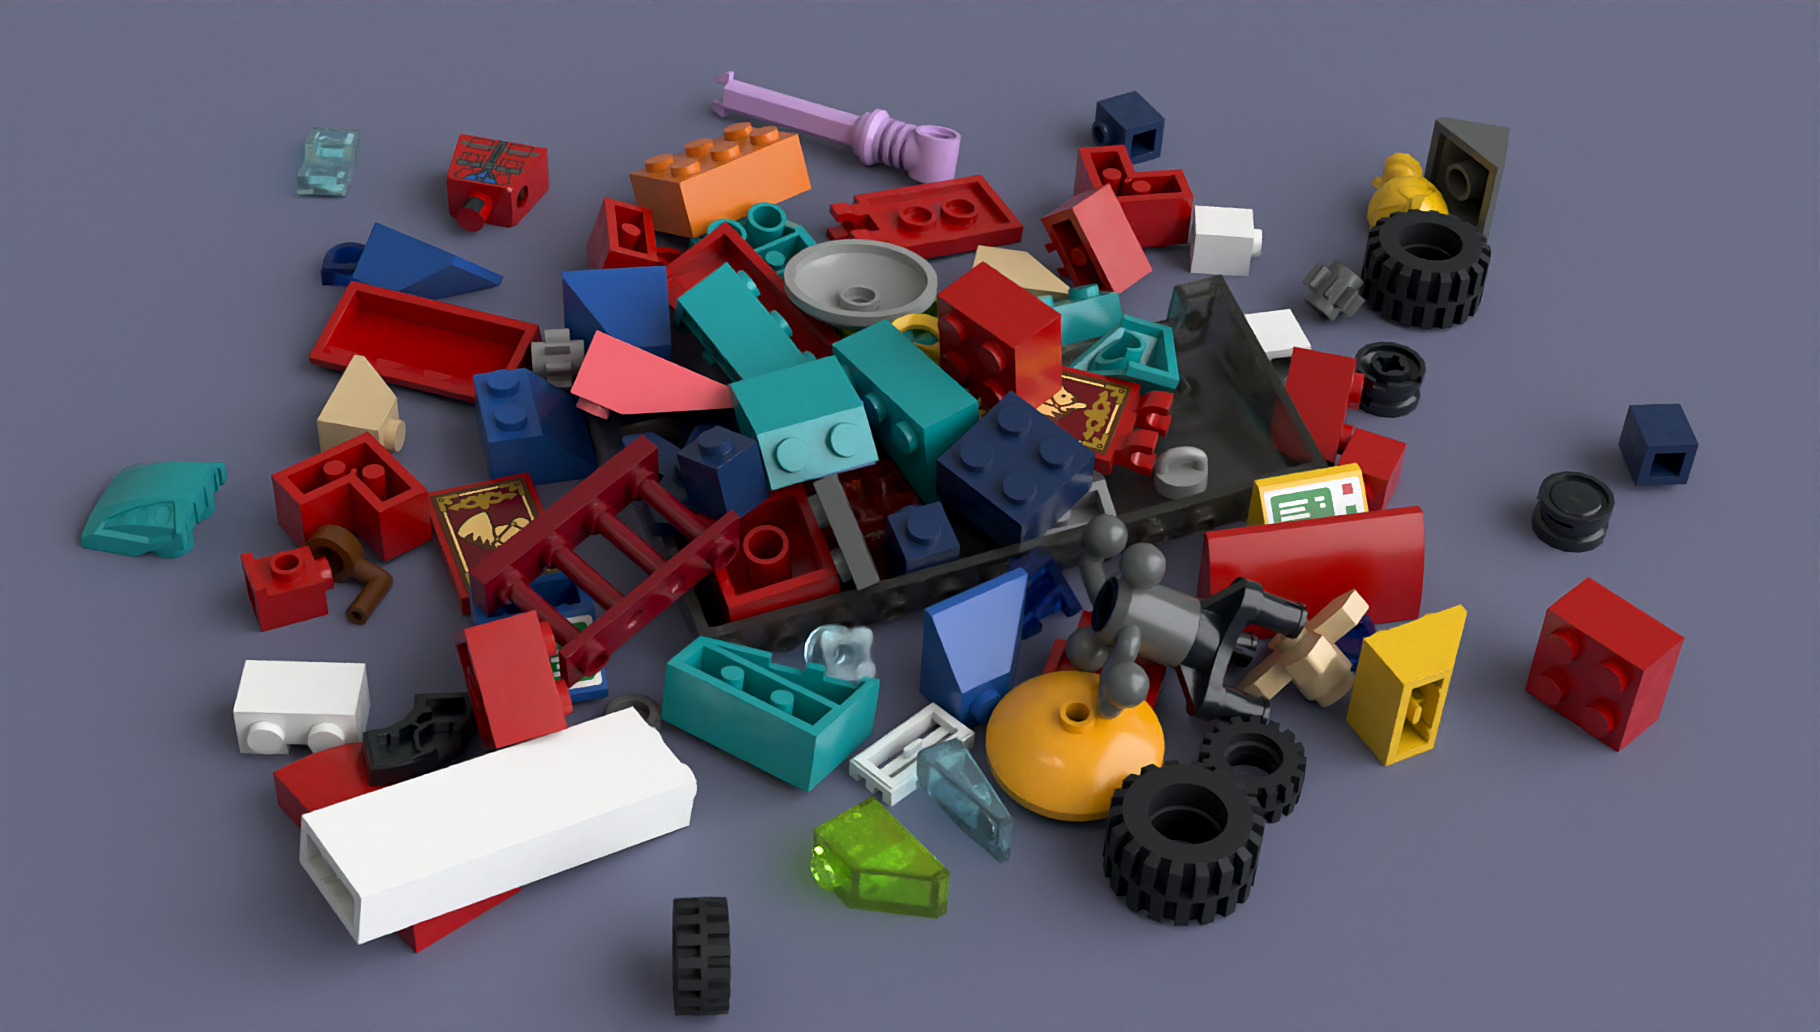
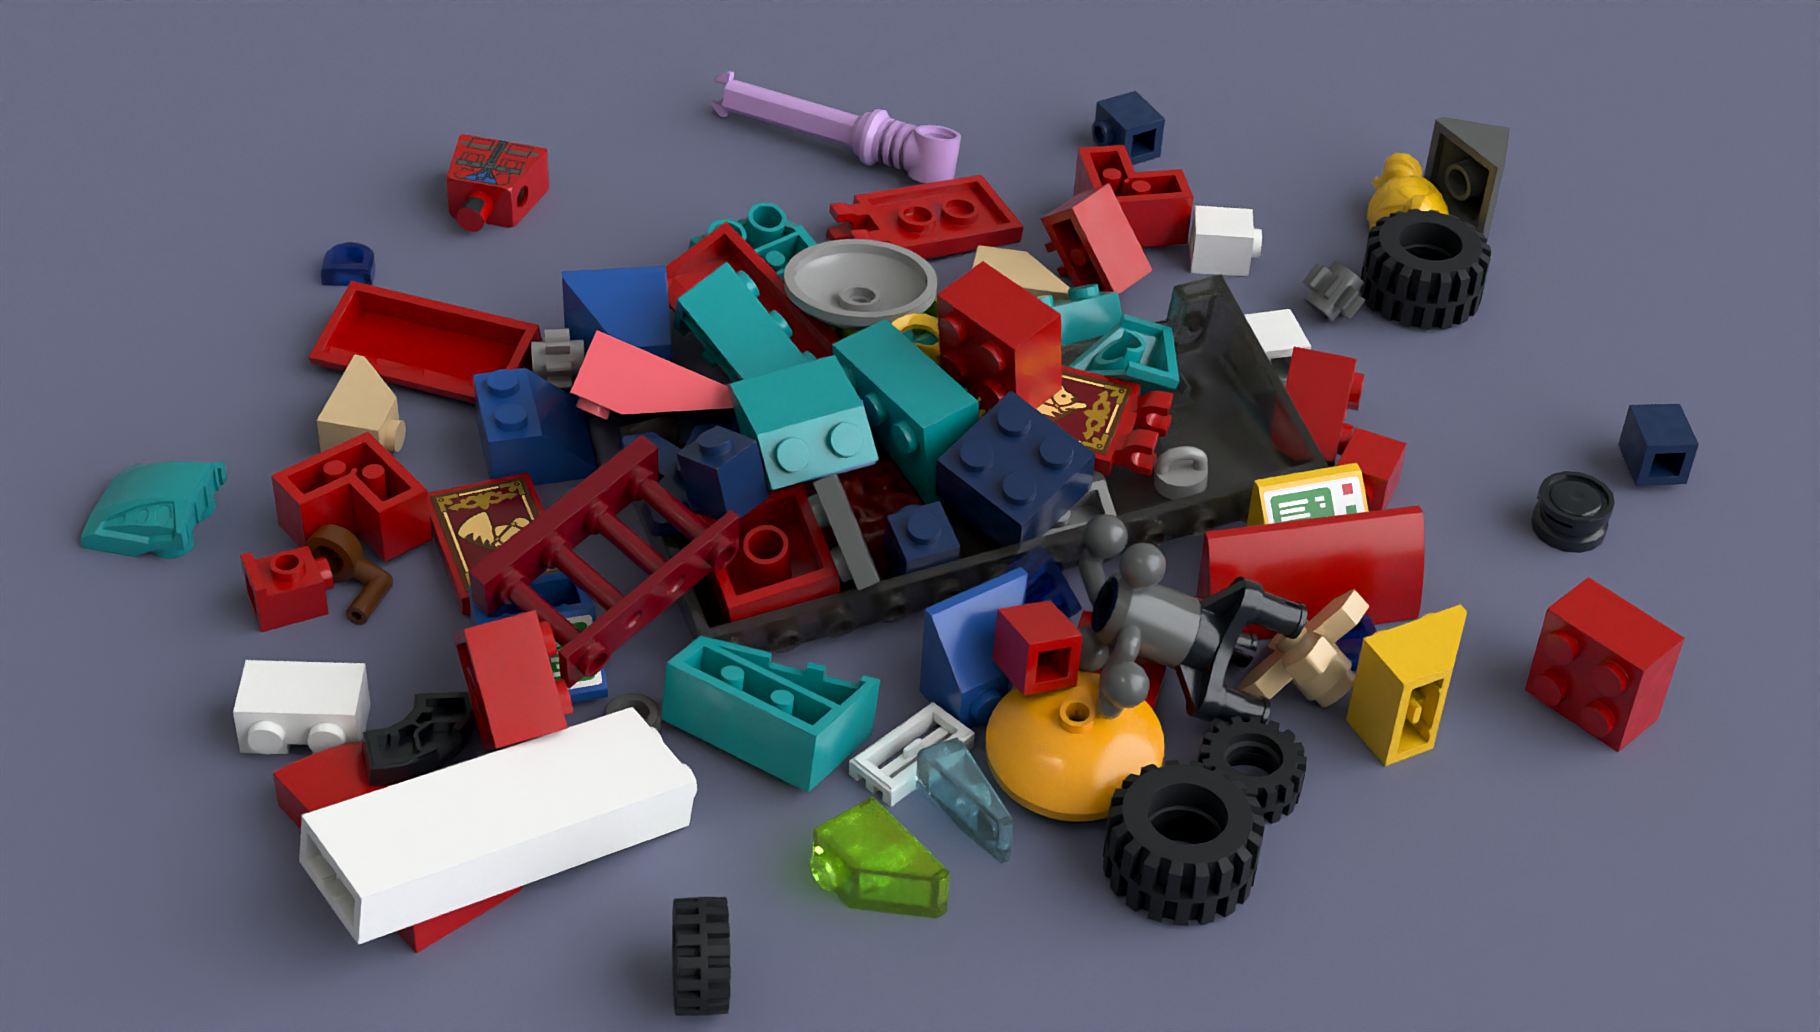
(328, 161): clear light blue slope -> none
(418, 268): blue slope -> none
(625, 238): red brick -> none
(720, 178): orange brick -> none
(852, 651): clear light blue brick -> none
(1037, 647): none -> red brick
(1390, 379): black wheel -> none

